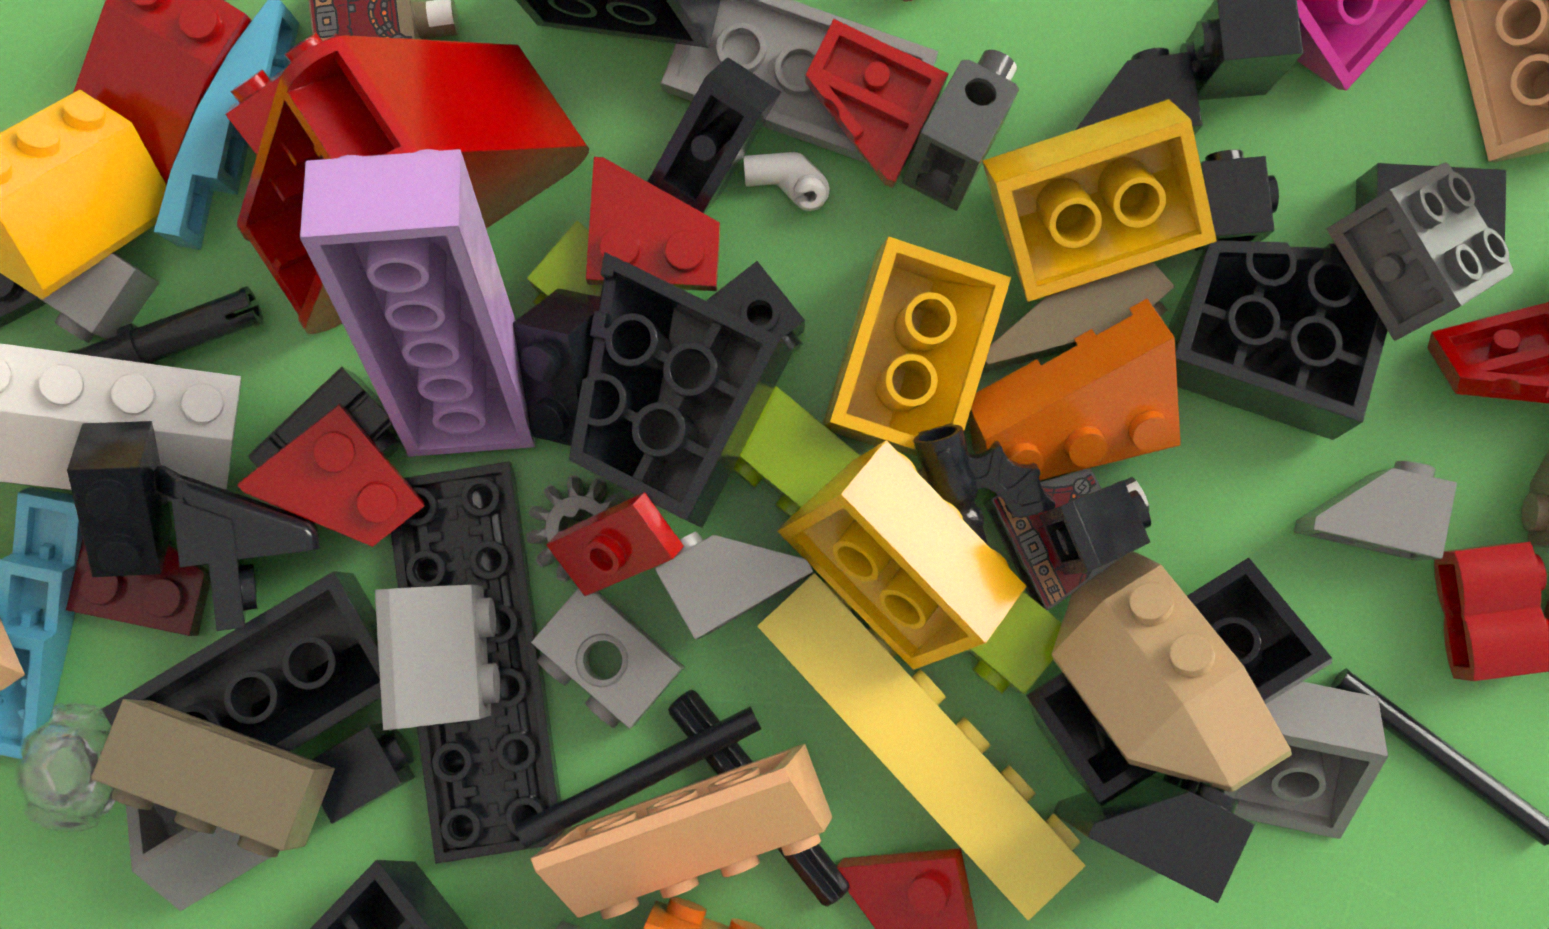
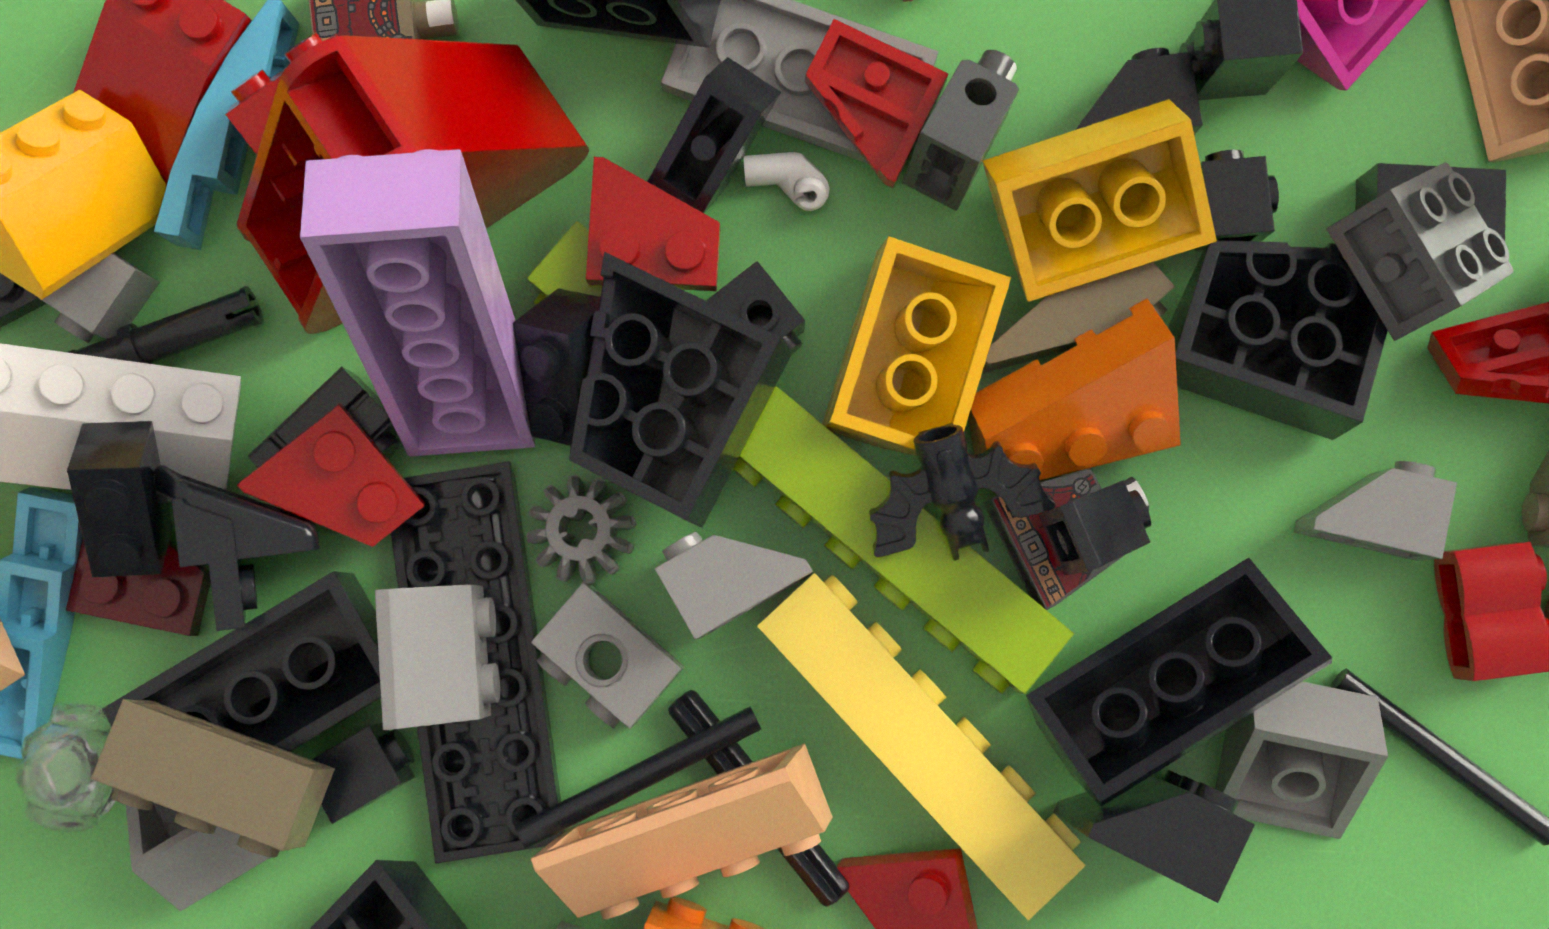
(615, 544): red plate -> none
(904, 558): yellow slope -> none
(1164, 679): tan wedge -> none

